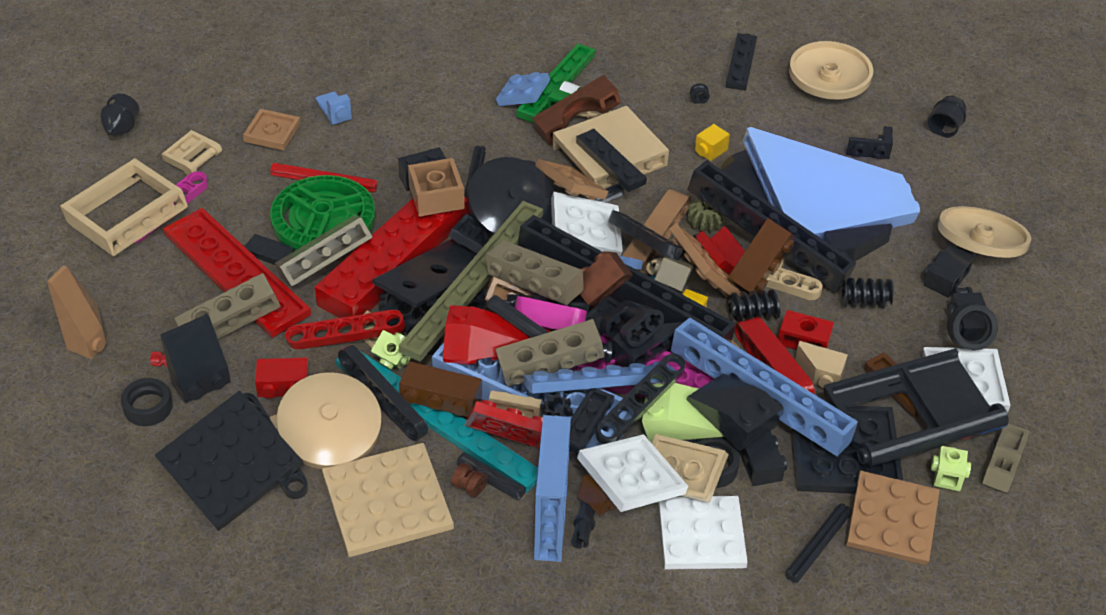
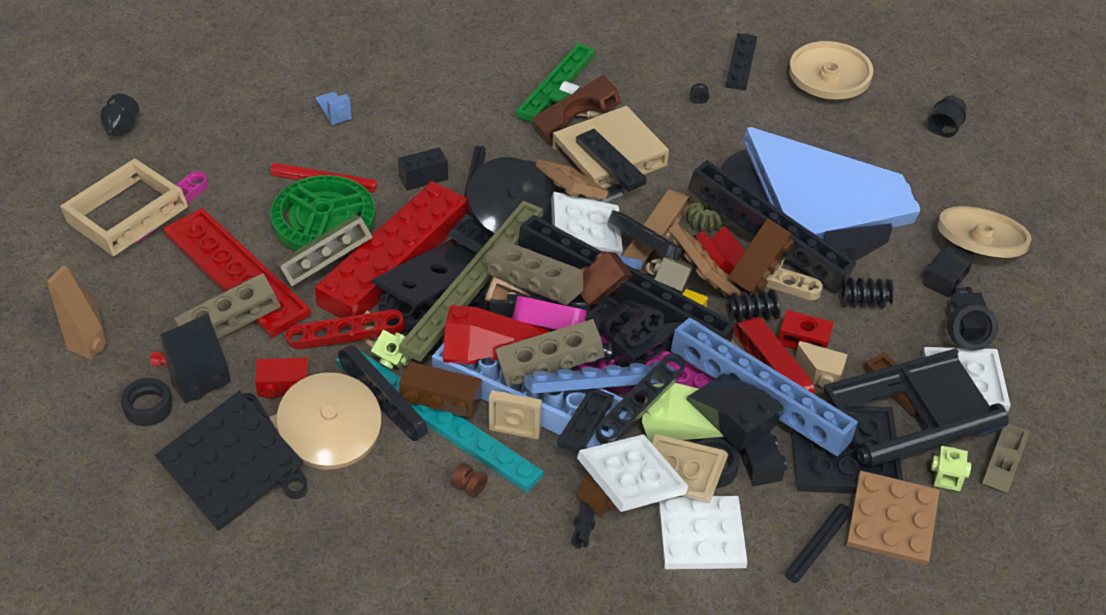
(188, 147): tan plate -> none
(268, 249): black tile -> none
(271, 129): medium nougat plate -> none
(387, 499): tan plate -> none
(436, 187): medium nougat brick -> none
(495, 477): black axle -> none
(505, 423): red plate -> none
(515, 317): black axle -> none
(523, 89): medium blue plate -> none
(552, 488): medium blue window -> none
(557, 406): black gear -> none
(712, 142): yellow brick -> none
(873, 148): black bracket -> none

